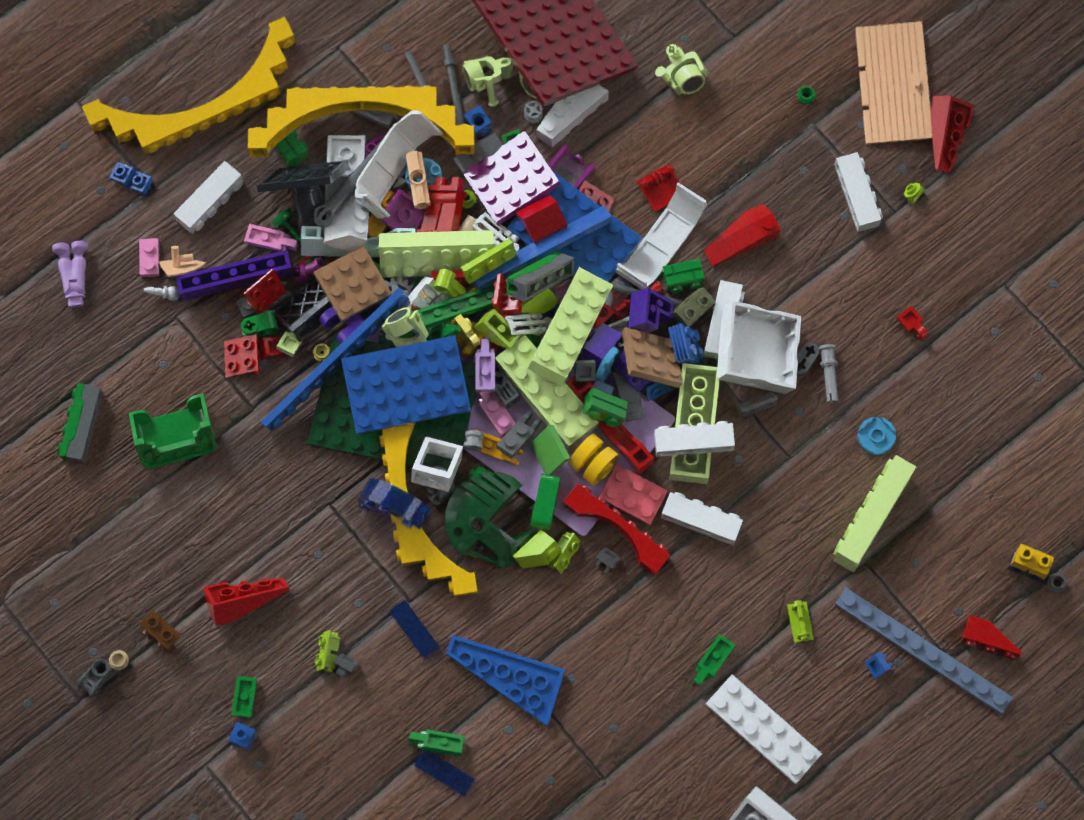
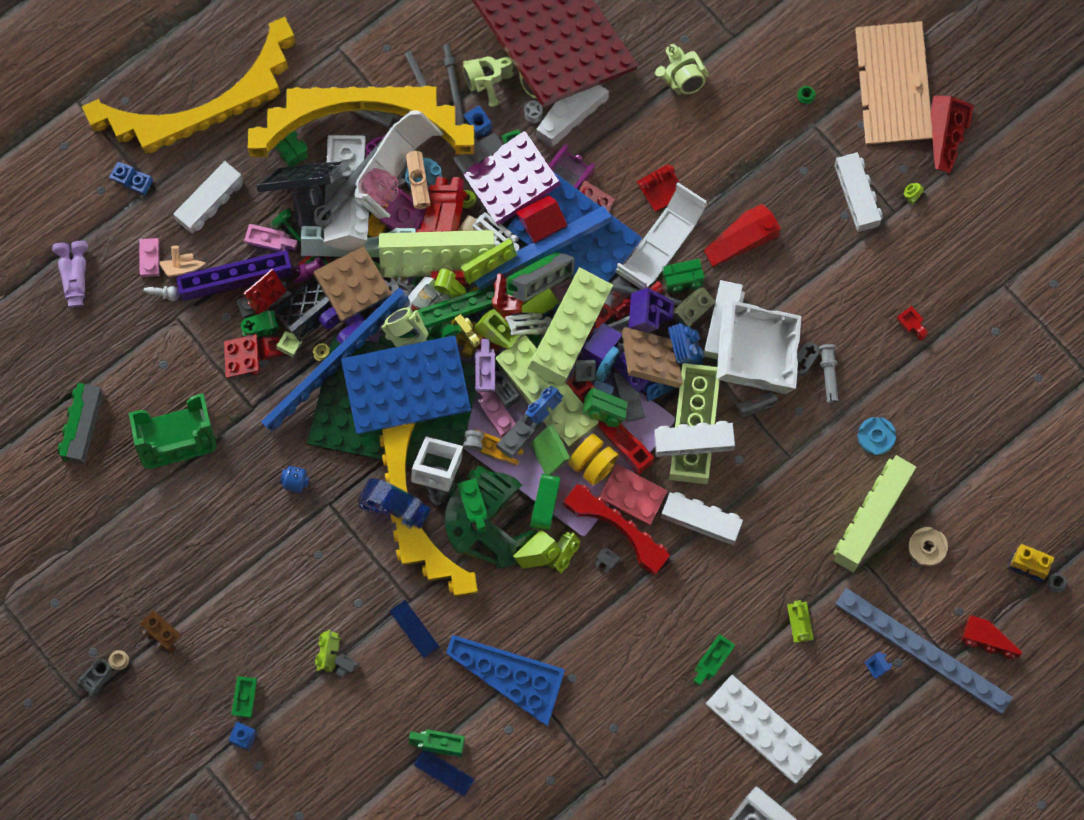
(232, 602): red wedge -> none
(294, 479): none -> blue head
(384, 179): none -> clear pink plate
(473, 503): none -> green hinge
(549, 397): none -> blue hinge
(933, 537): none -> tan plate

